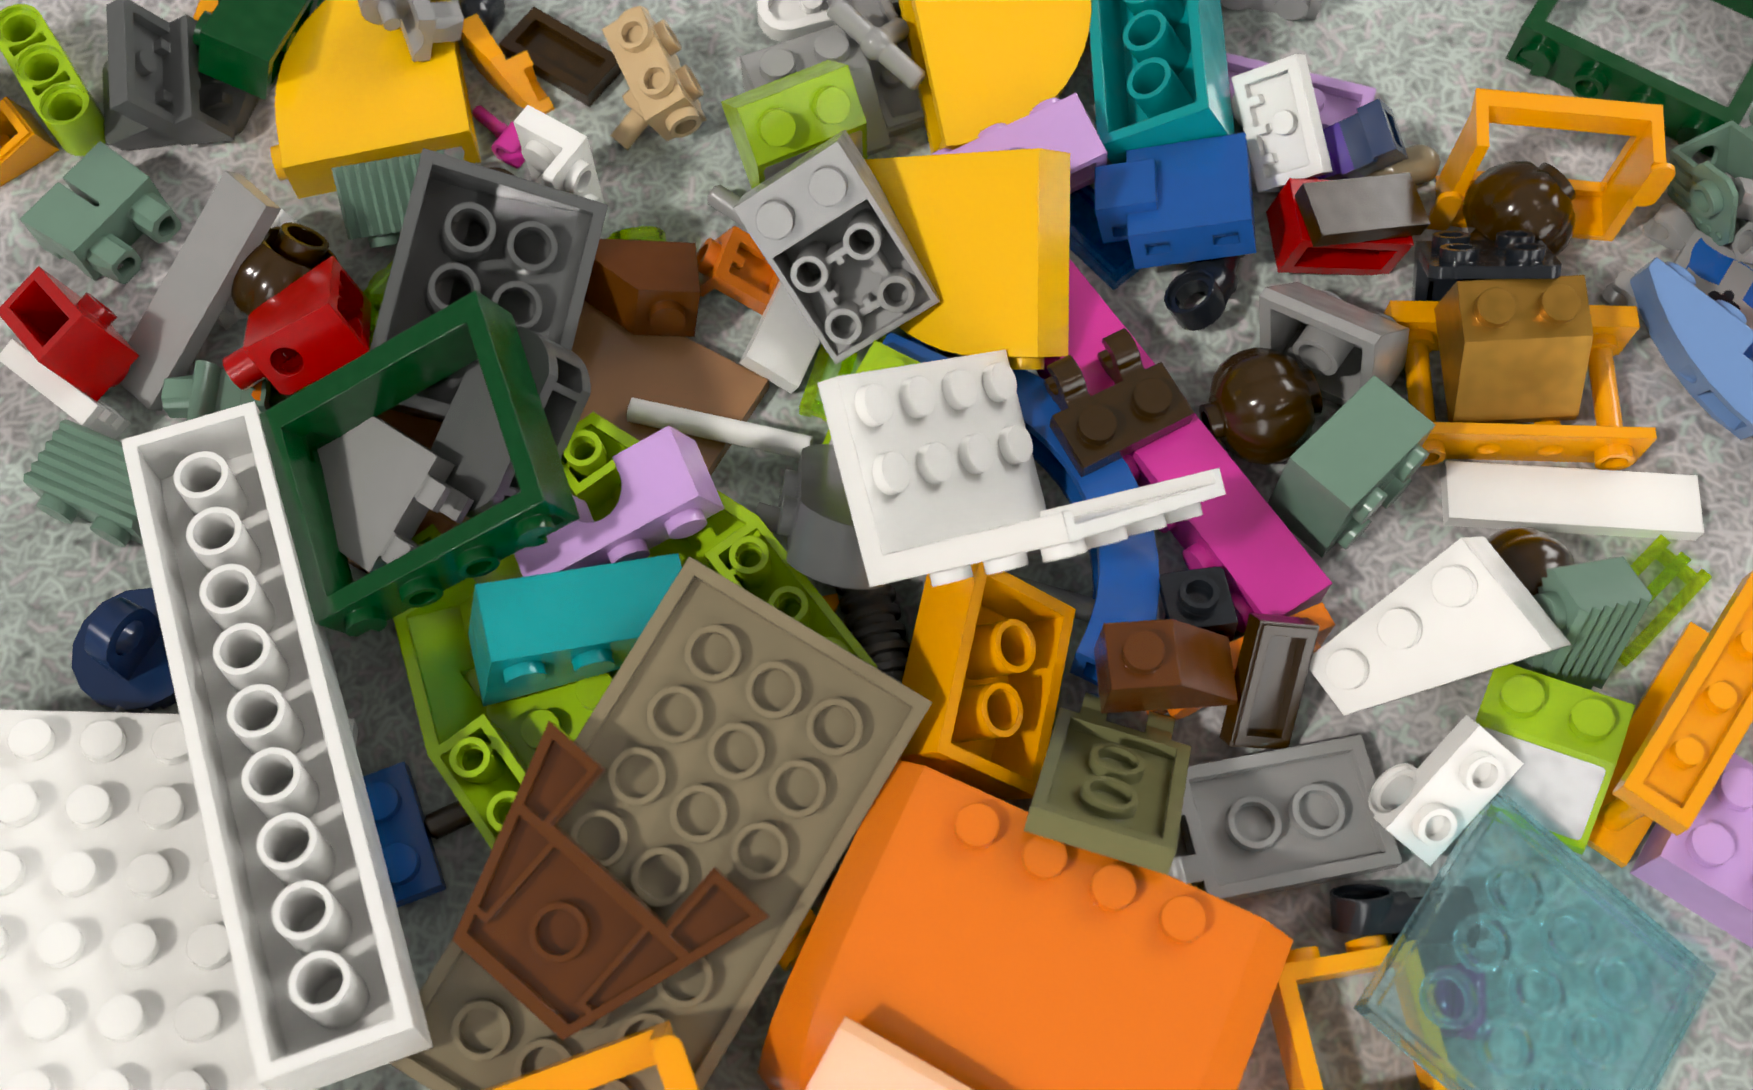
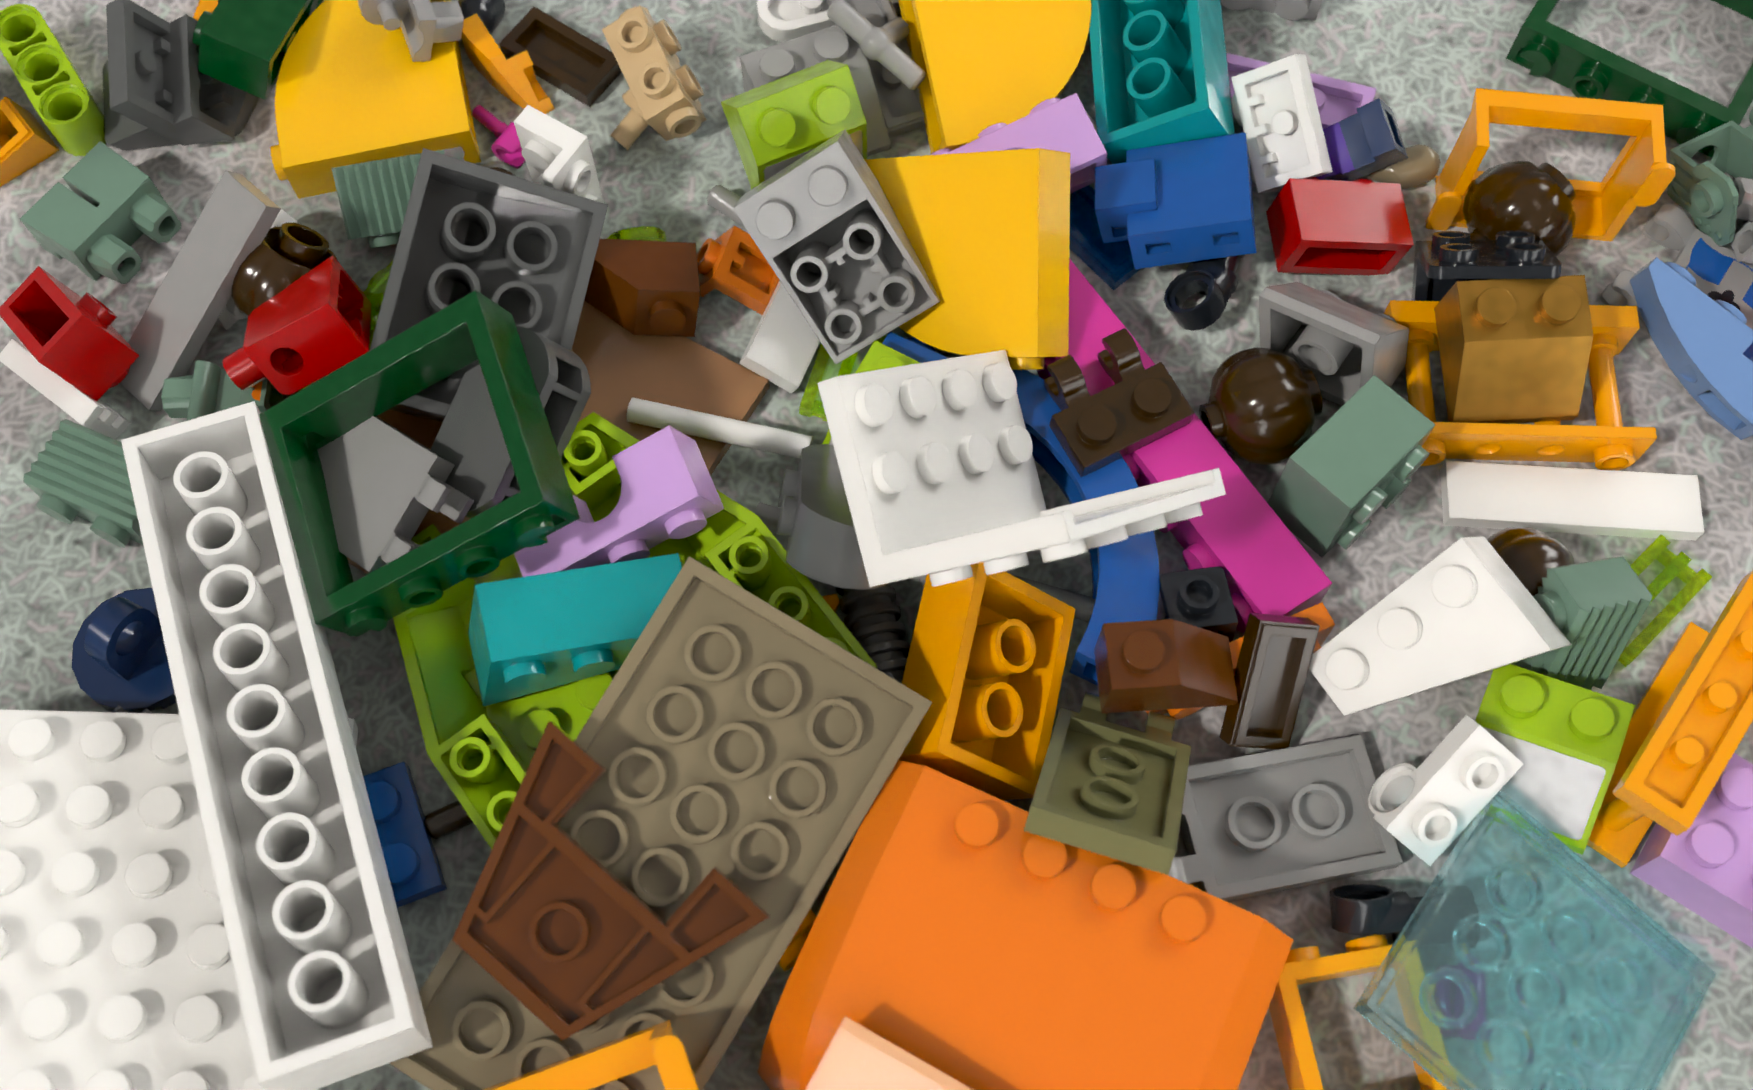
(1361, 209): tile -> none

